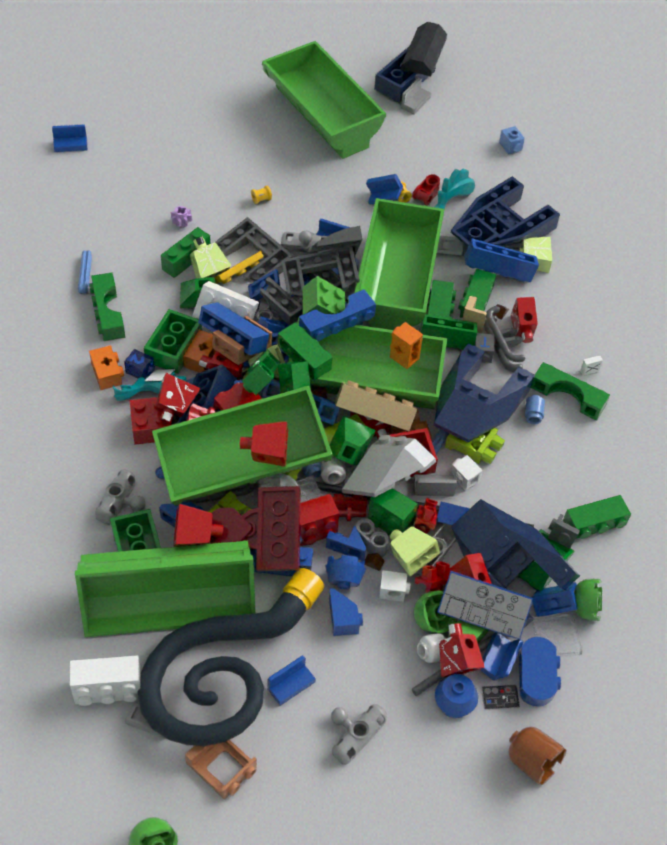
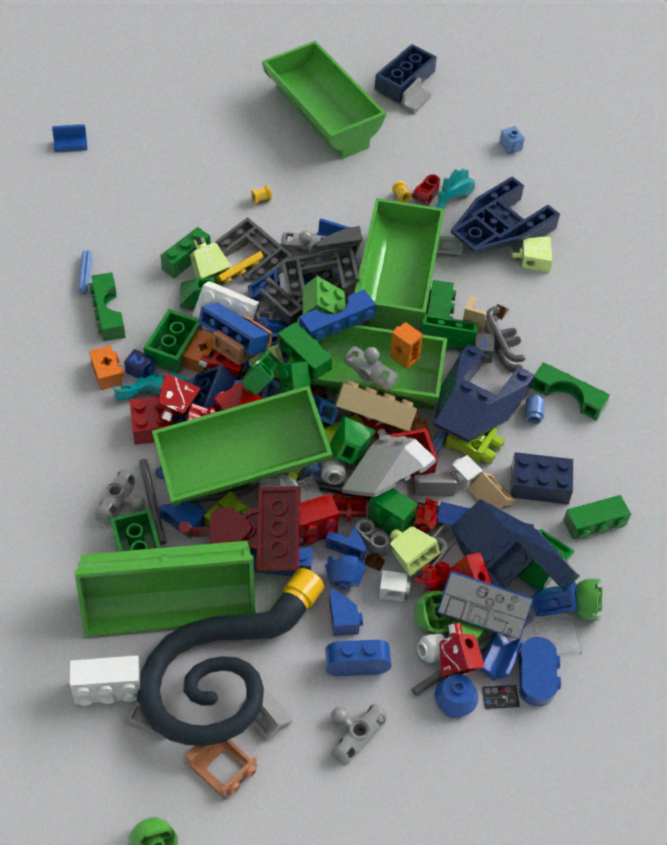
(152, 500): none -> dark grey piece
(158, 375): white sticker -> none
(181, 216): lavender gear -> none
(194, 527): red torso -> none
(268, 443): red torso -> none
(270, 716): none -> light grey panel
(290, 680): blue panel -> none
(358, 657): none -> blue brick
(370, 368): none -> light grey piece
(384, 187): blue panel -> none
(425, 49): black piece -> none
(480, 287): green brick -> none
(491, 491): none -> tan panel
(501, 260): blue brick -> none
(524, 318): red torso -> none
(535, 753): dark orange cylinder -> none
(541, 478): none -> dark blue brick
(562, 532): dark grey bracket -> none
(591, 365): white tile -> none

